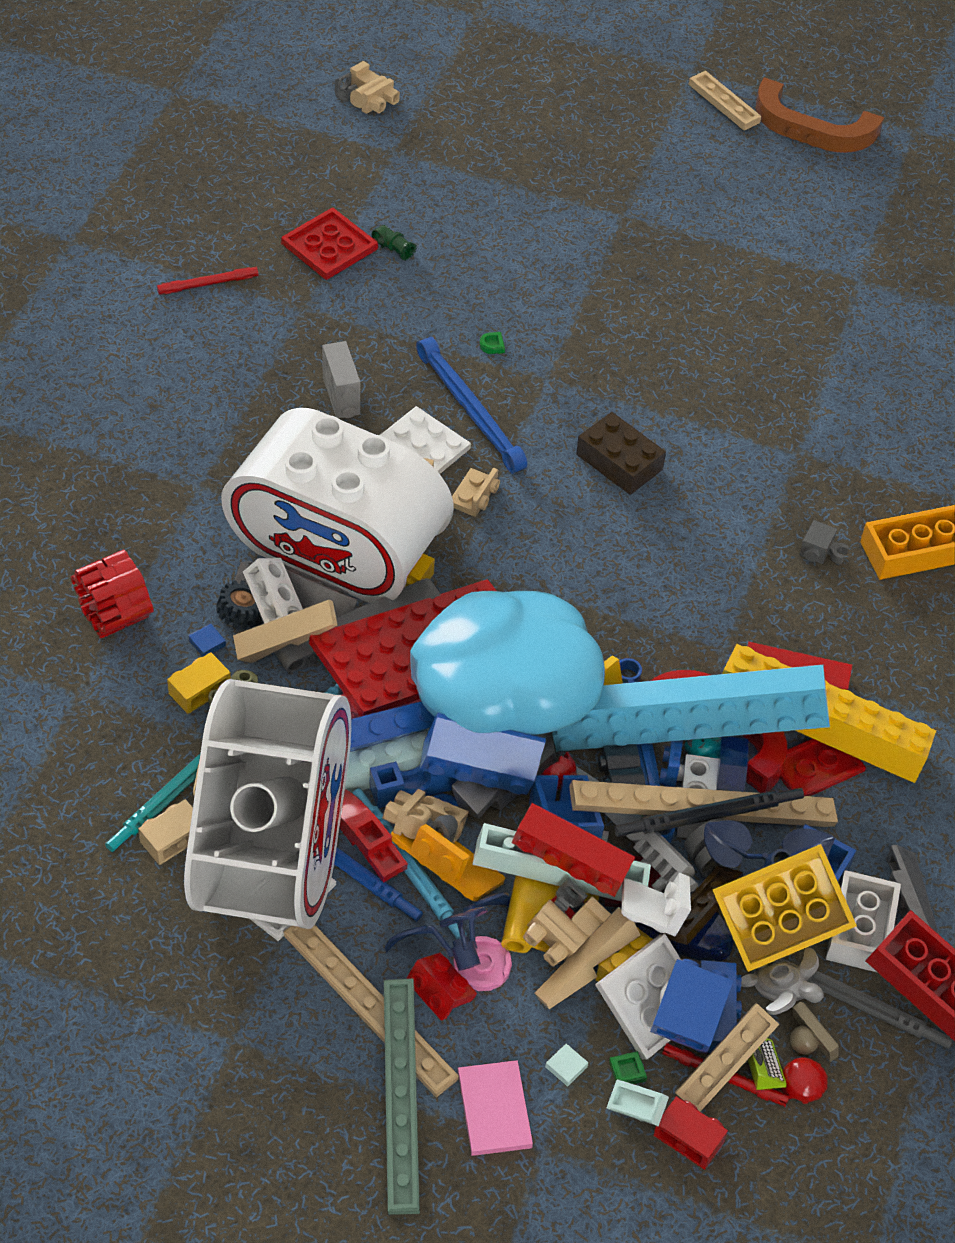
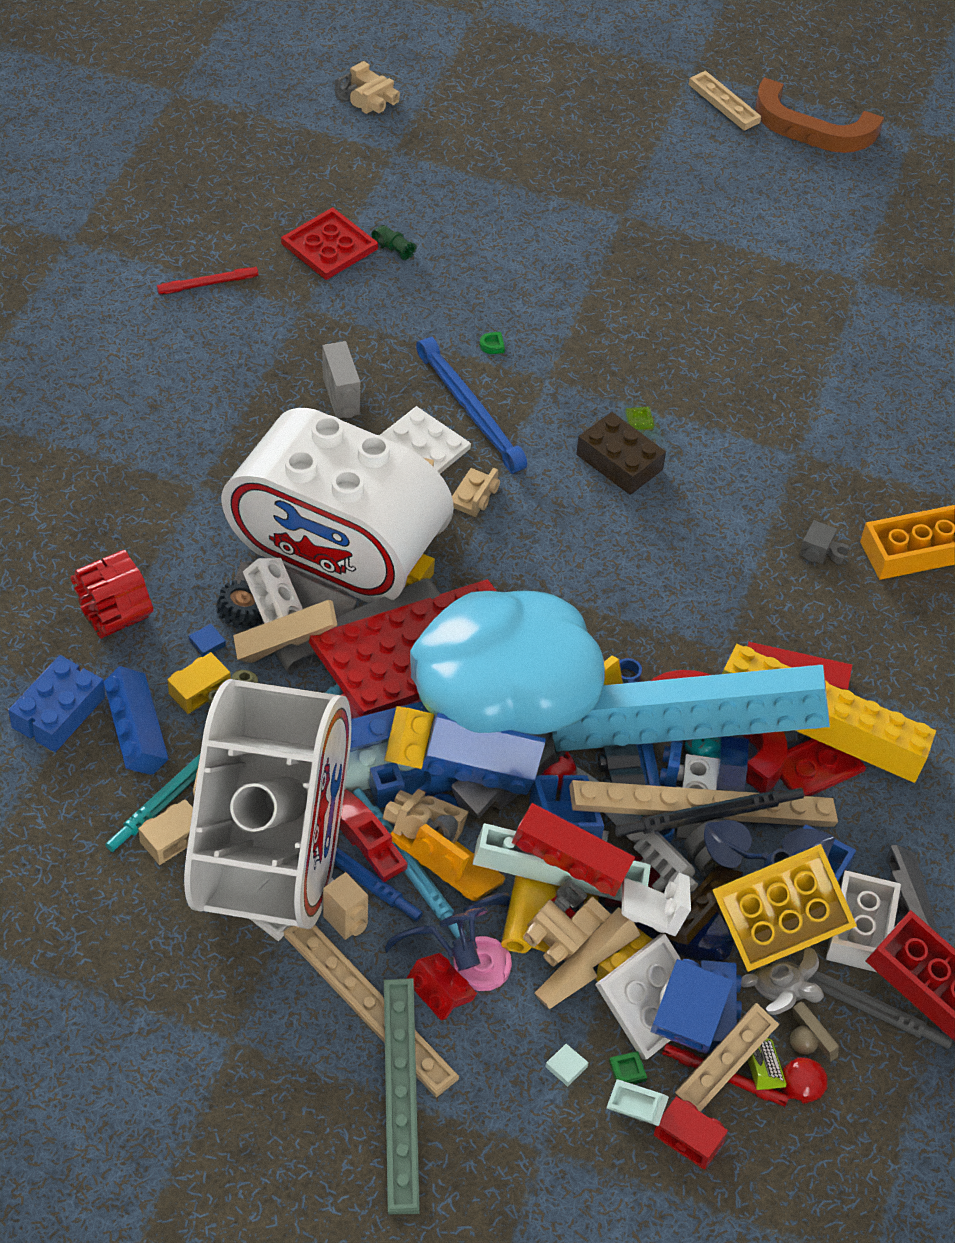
(57, 703): none -> blue piece
(135, 720): none -> blue brick
(345, 906): none -> tan brick
(409, 737): none -> yellow brick
(494, 1108): bright pink tile -> none
(640, 418): none -> clear neon green tile

